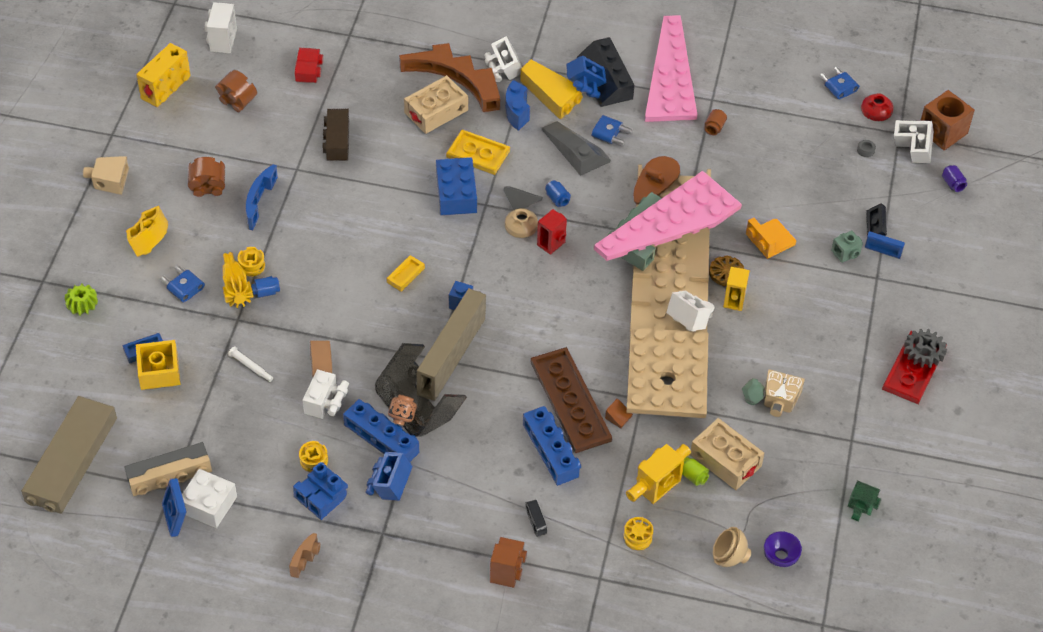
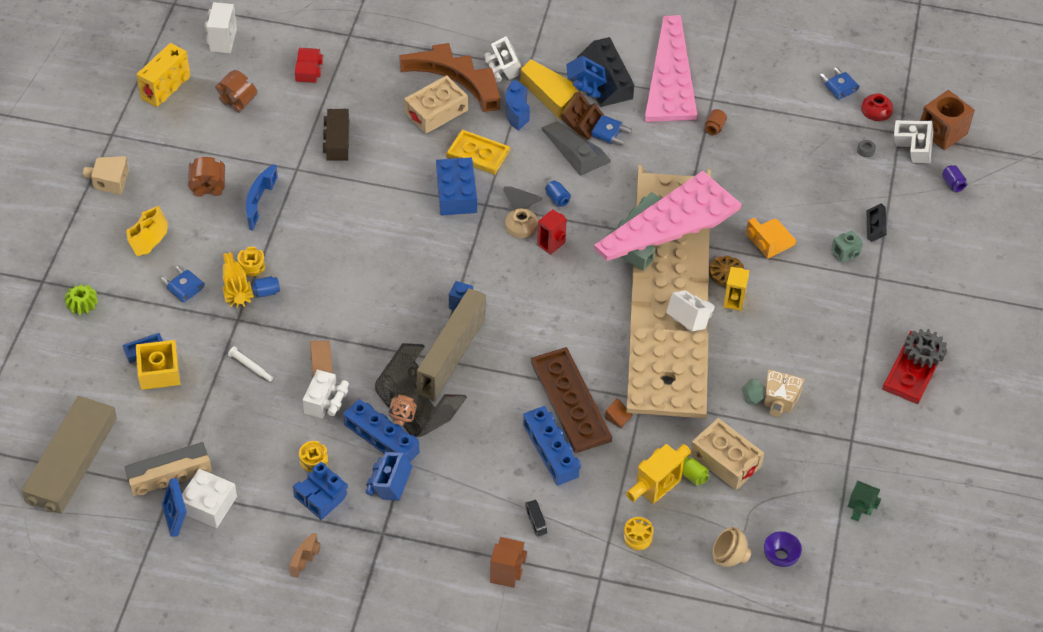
(405, 273): yellow tile -> none
(581, 115): none -> reddish brown slope
(656, 177): dark orange shield -> none
(884, 245): blue tile -> none

